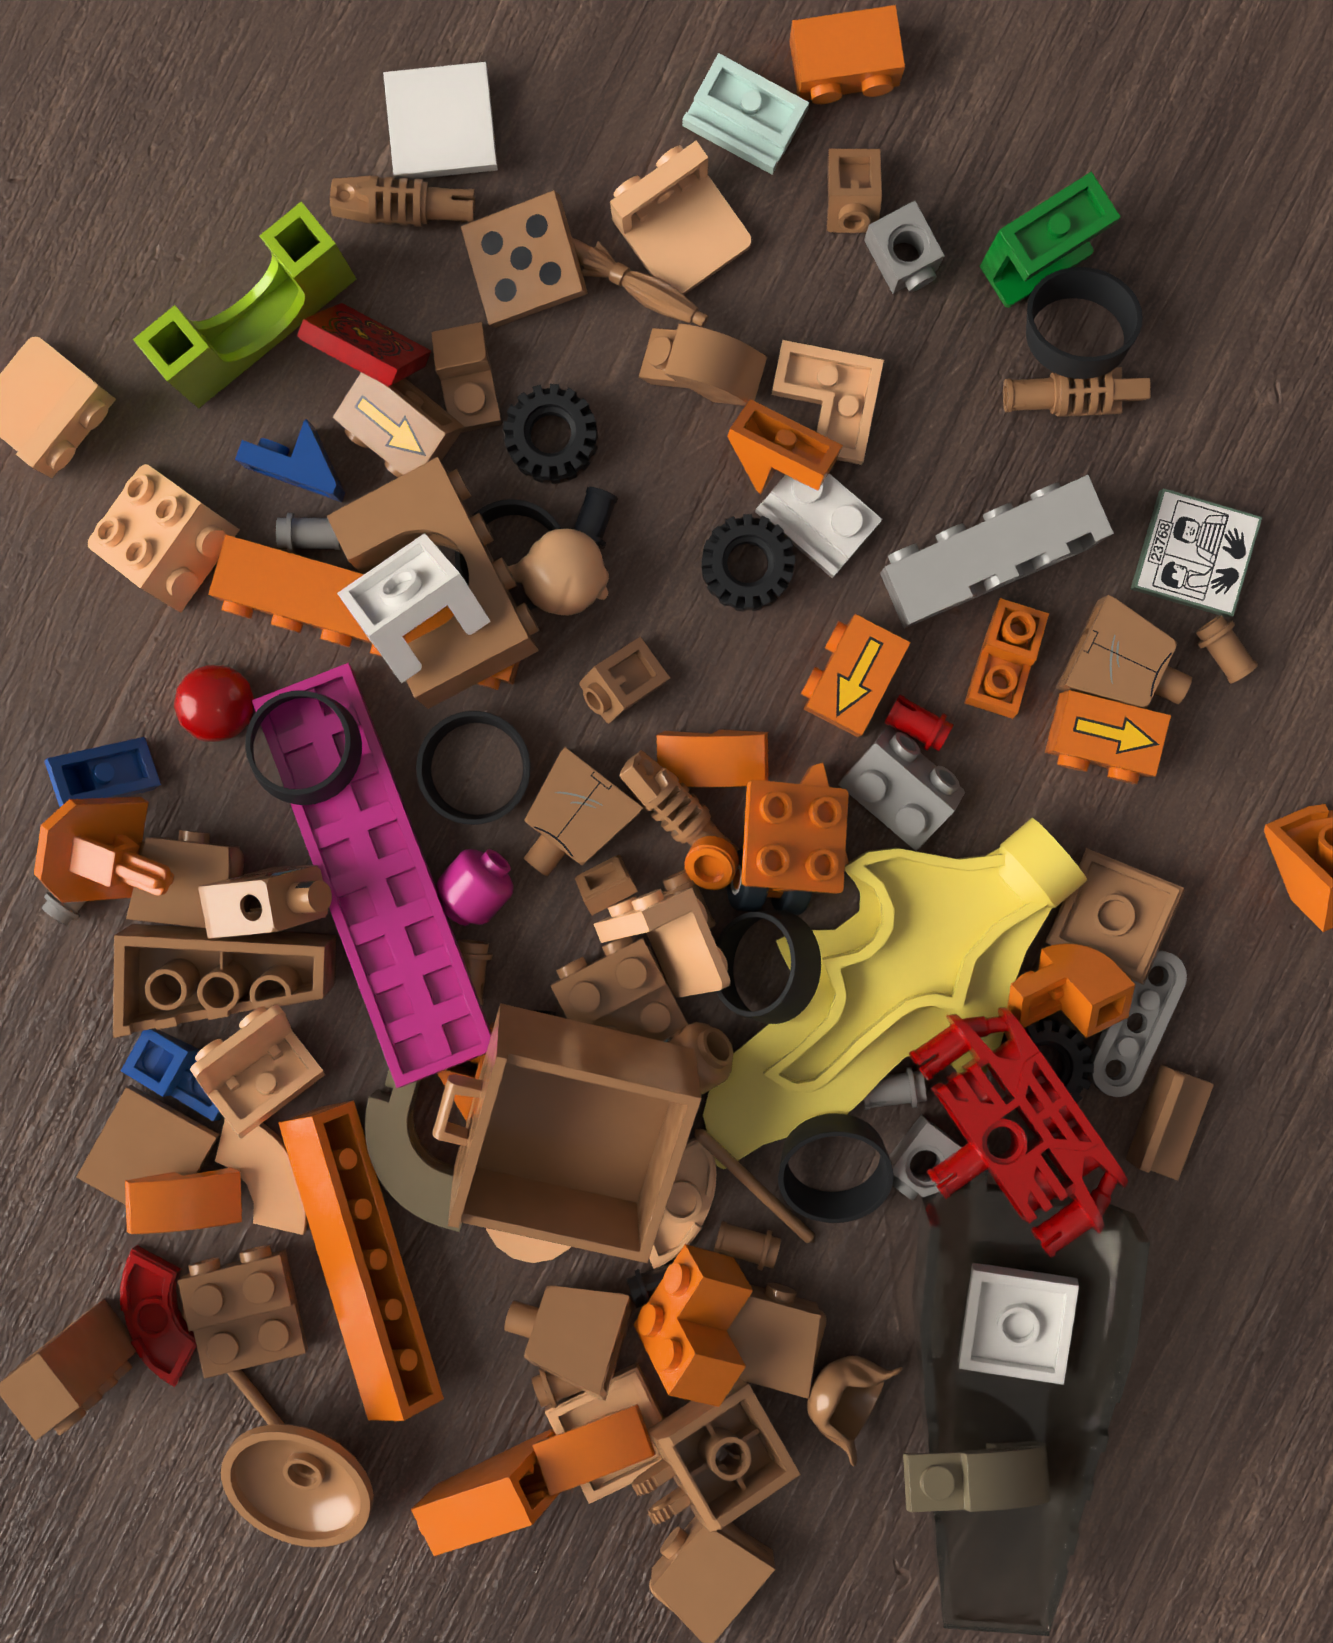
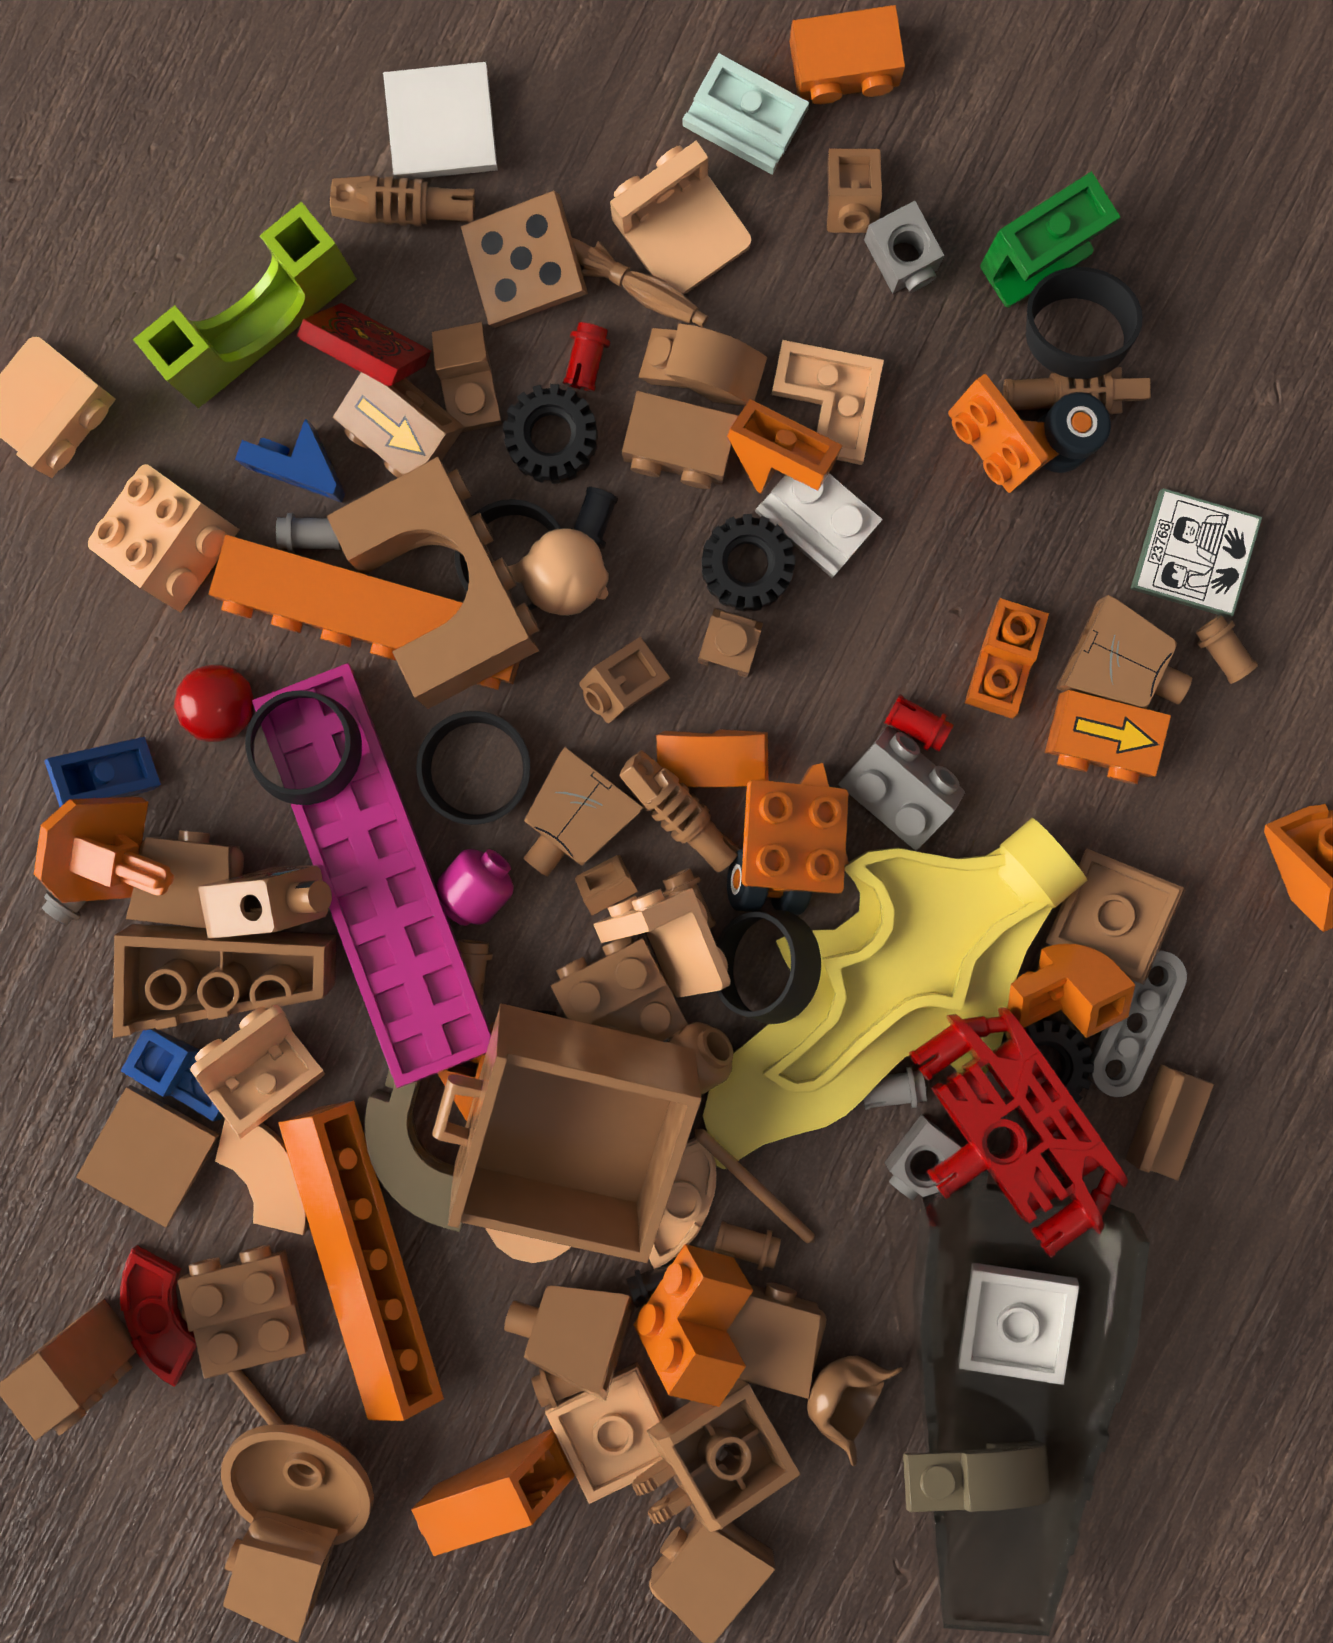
(183, 1202): orange slope -> none
(279, 1572): none -> medium nougat torso
(405, 594): white panel -> none
(586, 356): none -> red pin
(594, 1449): orange slope -> none
(678, 440): none -> medium nougat brick
(712, 862): orange tile -> none
(730, 641): none -> medium nougat window
(840, 1205): black tyre -> none
(855, 674): orange brick -> none
(995, 552): light grey wedge -> none
(1018, 448): none -> orange plate

